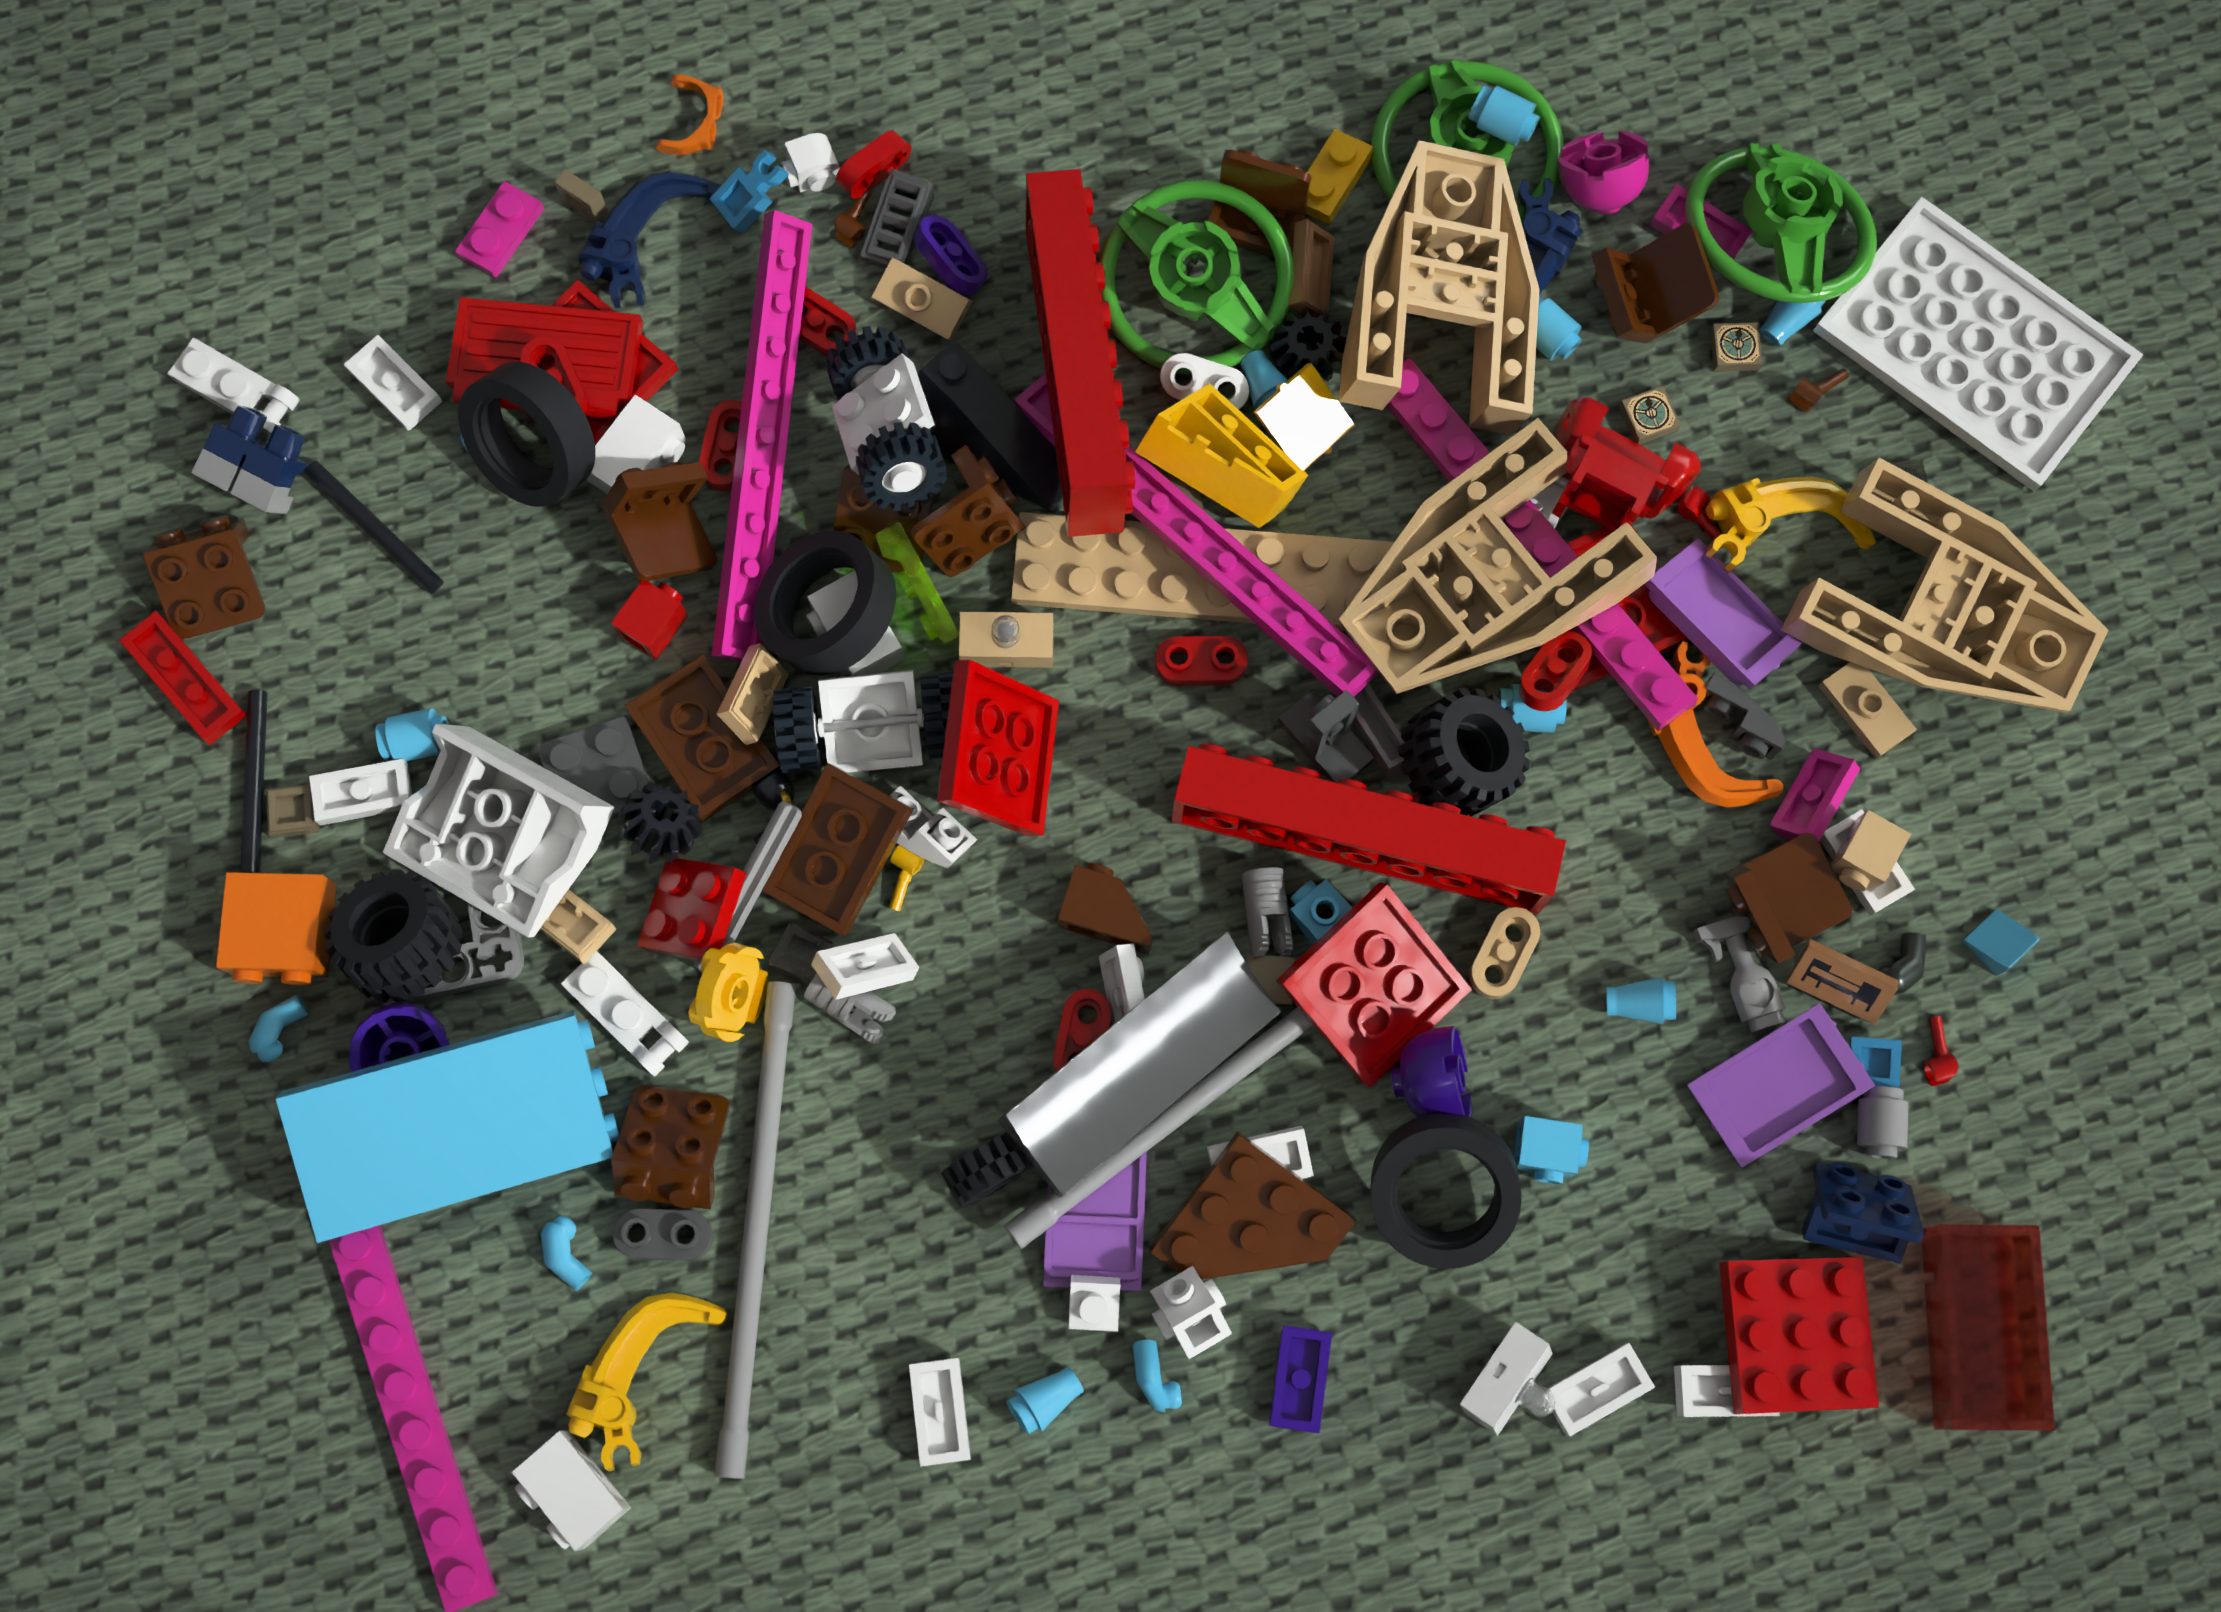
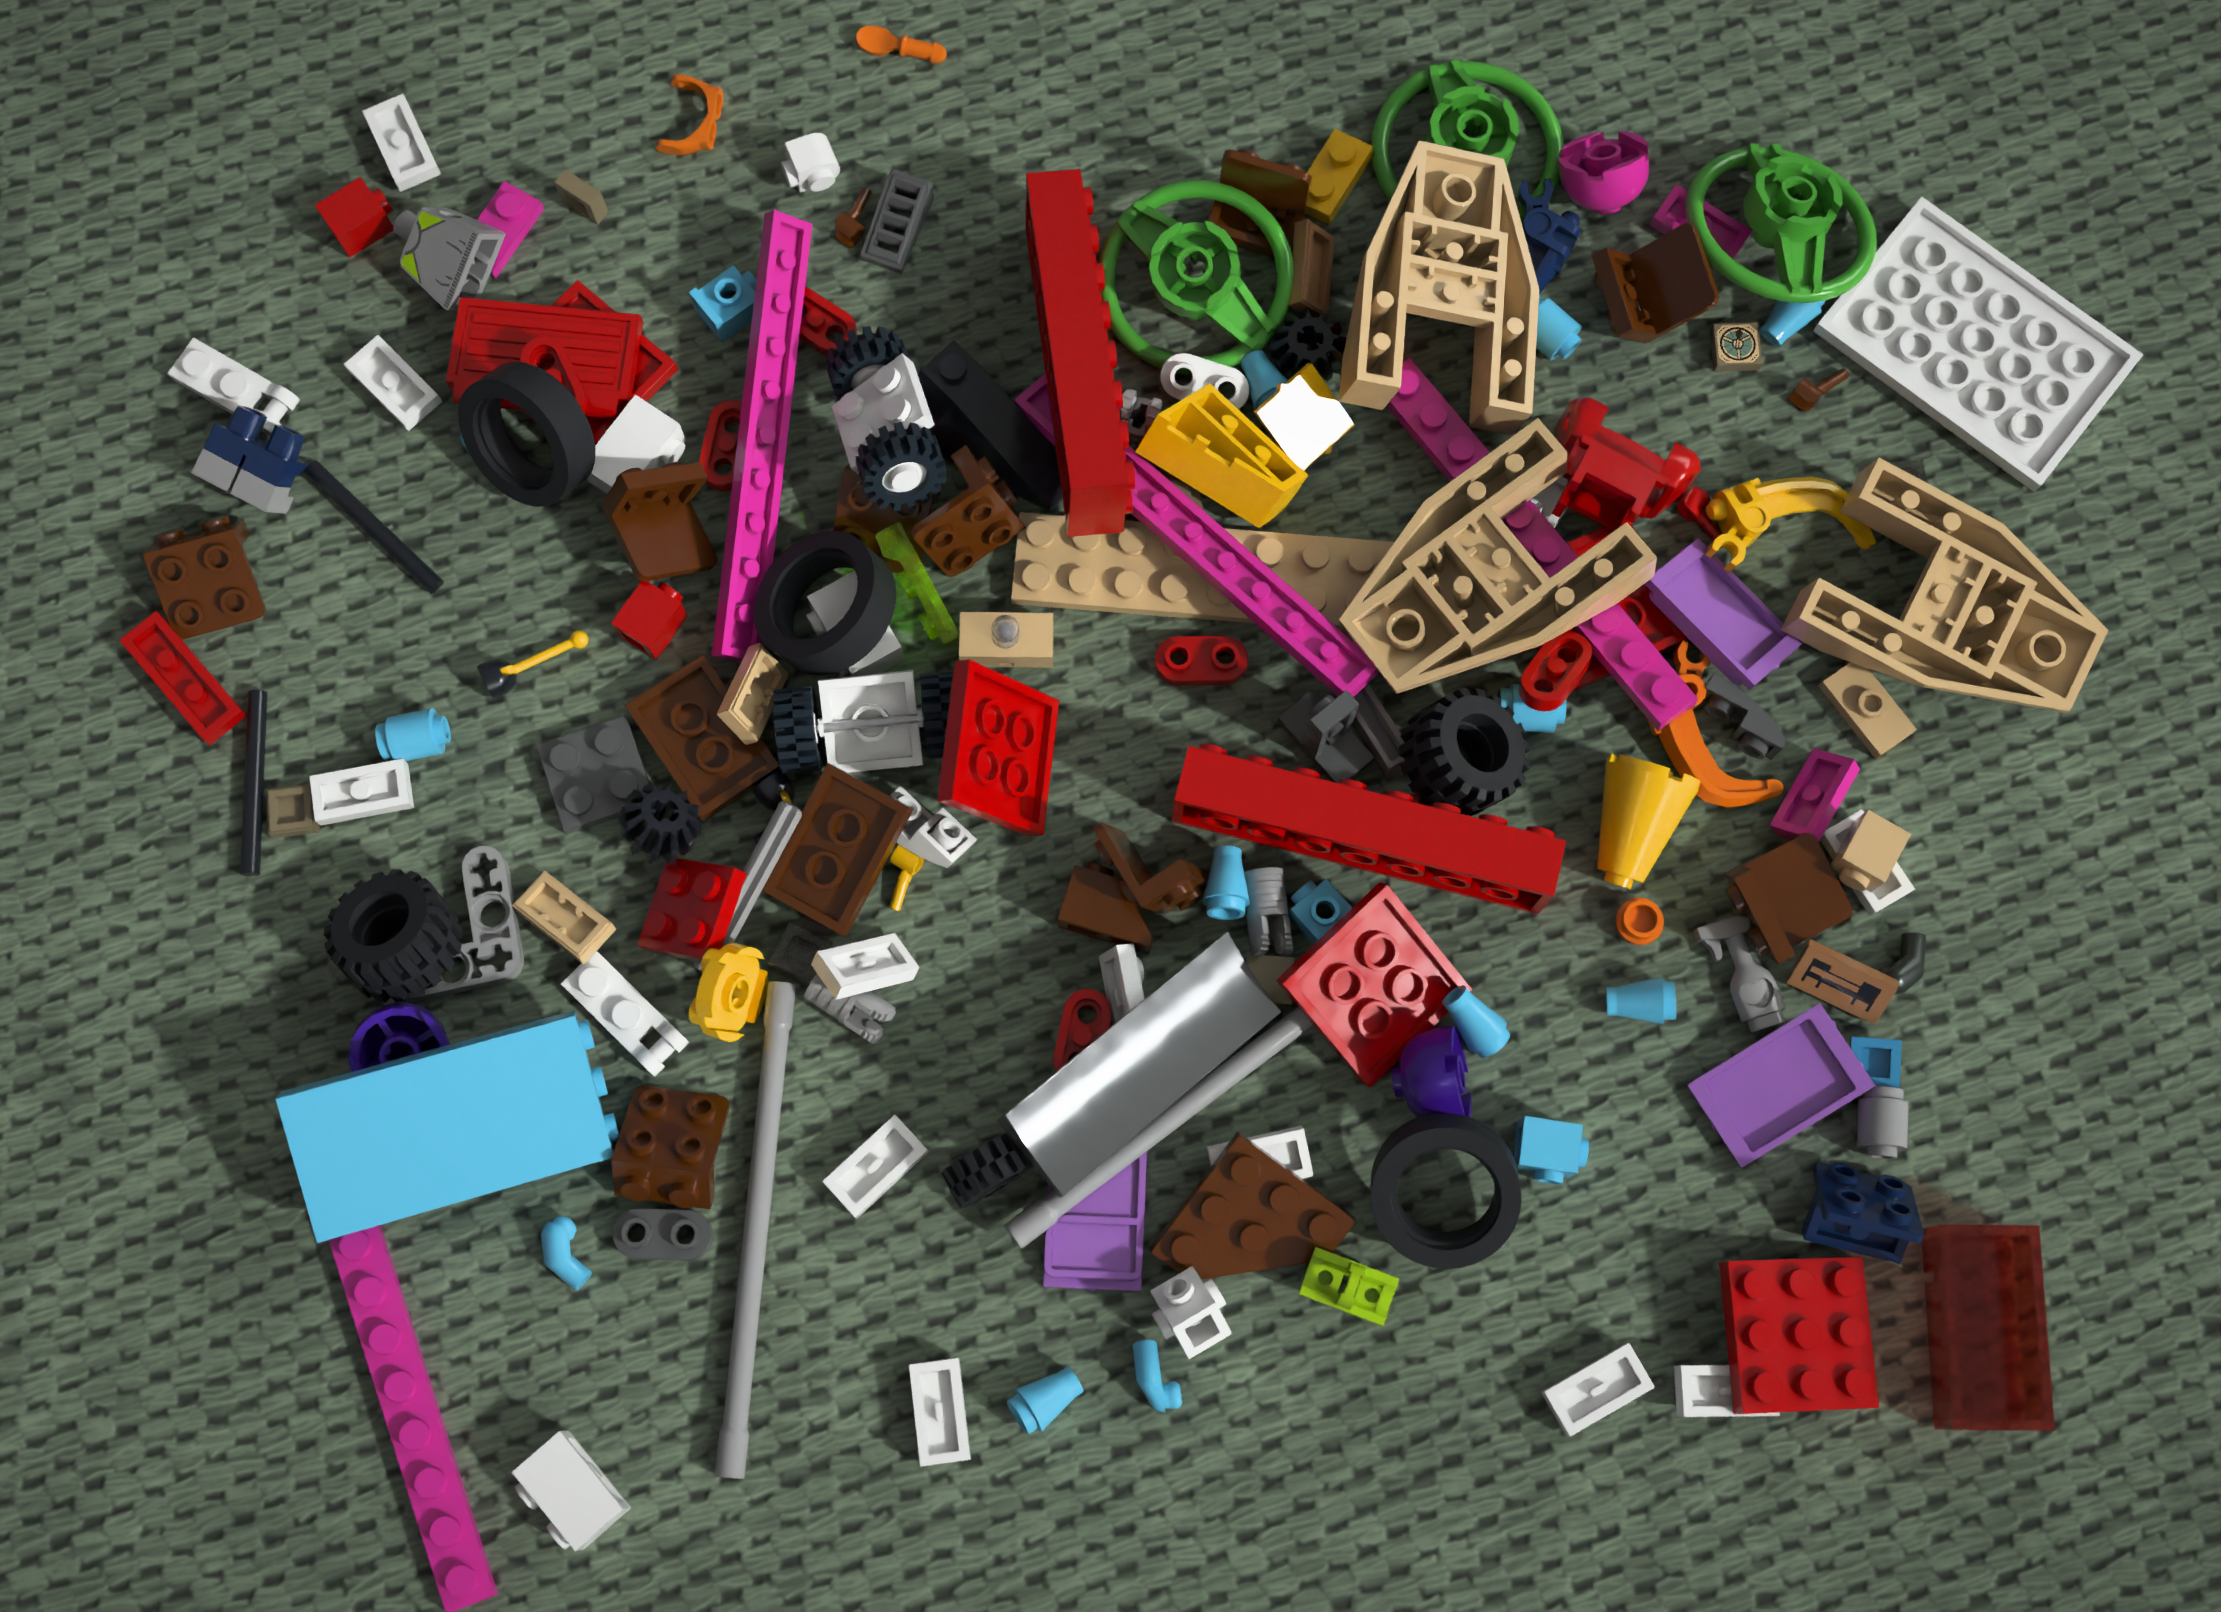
(270, 1024): medium azure arm -> none
(275, 927): orange brick -> none
(356, 216): none -> red brick
(401, 142): none -> white plate
(448, 253): none -> light grey torso
(497, 829): white piece -> none
(501, 675): none -> hinge
(603, 1387): yellow piece -> none
(611, 243): dark blue piece -> none
(722, 314): none -> medium azure brick
(744, 194): dark azure plate -> none
(873, 164): red beam -> none
(875, 1166): none -> white plate
(879, 41): none -> orange piece
(921, 299): tan plate -> none
(950, 255): dark purple plate -> none
(1094, 1303): white plate -> none
(1138, 409): none -> light grey hinge
(1173, 887): none -> reddish brown bracket
(1226, 885): none -> medium azure cone
(1300, 1379): dark purple plate -> none
(1366, 1292): none -> lime hips
(1477, 1023): none -> medium azure cone
(1504, 115): medium azure brick -> none
(1504, 955): tan plate -> none
(1511, 1381): white piece -> none
(1639, 816): none -> yellow cone
(1639, 921): none -> orange plate
(1649, 415): tile -> none
(1944, 1065): red hand -> none
(2000, 941): medium azure slope -> none

